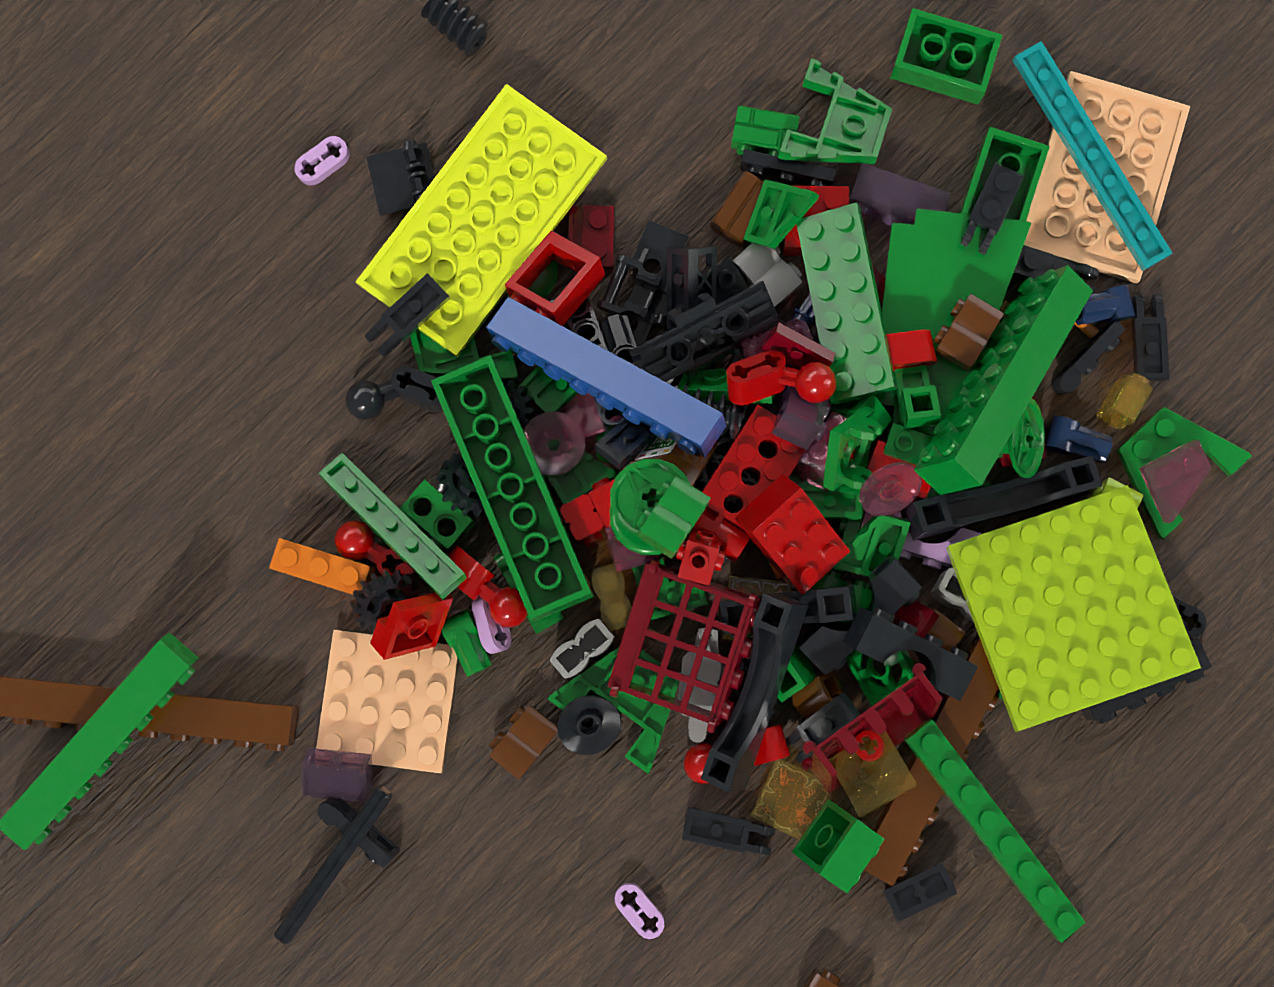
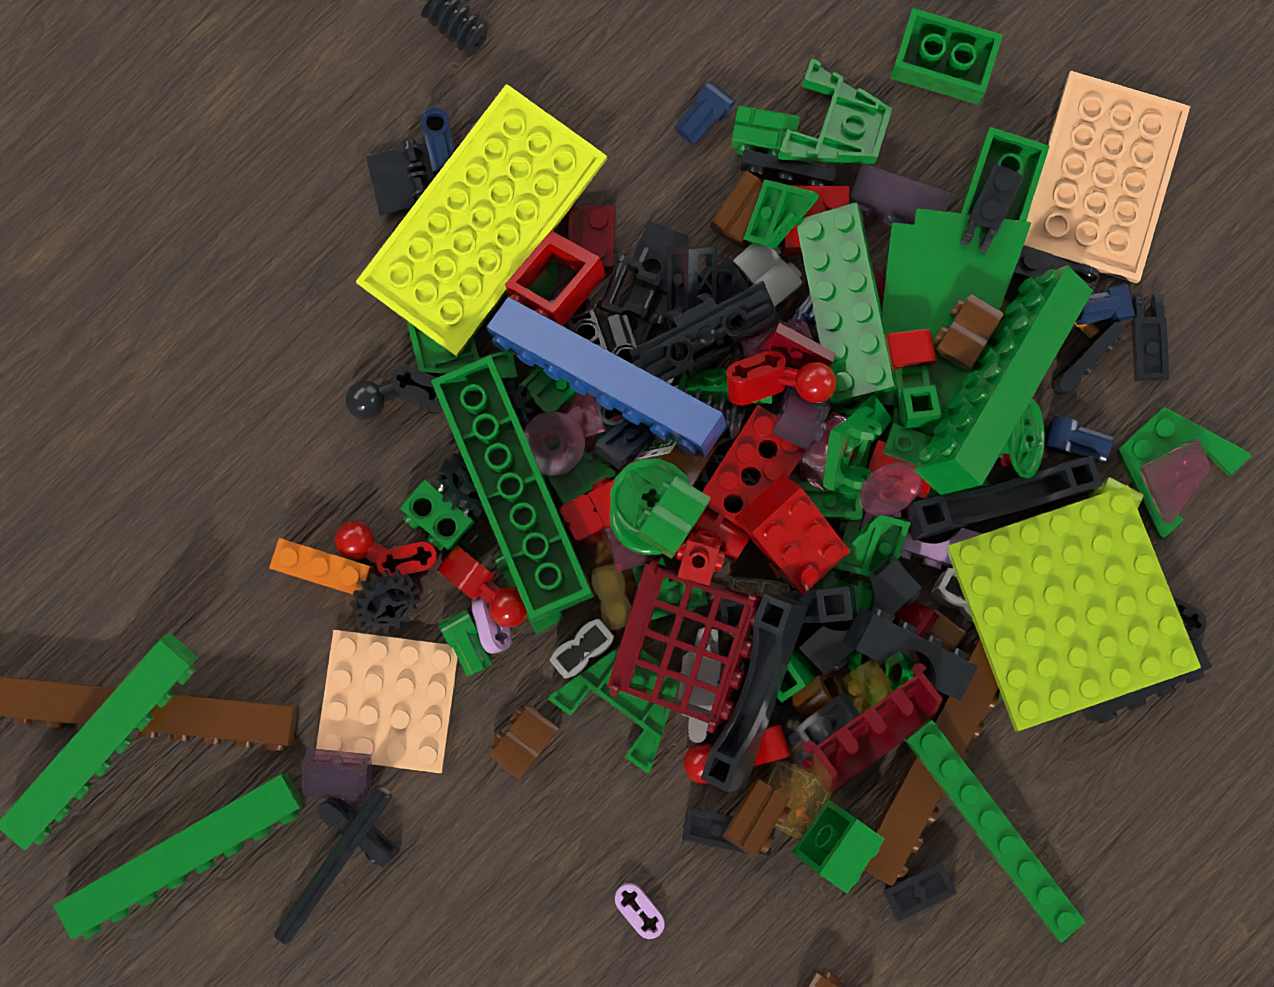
(179, 856): none -> green brick
(318, 154): lavender beam -> none
(392, 526): green plate -> none
(409, 313): black hinge -> none
(411, 625): red plate -> none
(440, 142): none -> dark blue piece
(591, 736): black dish -> none
(710, 107): none -> dark blue piece
(756, 818): none -> reddish brown brick
(864, 754): red bush -> none
(866, 685): none -> clear yellow plate
(873, 782): clear yellow plate -> none
(1092, 156): teal plate -> none
(1124, 401): clear yellow brick -> none

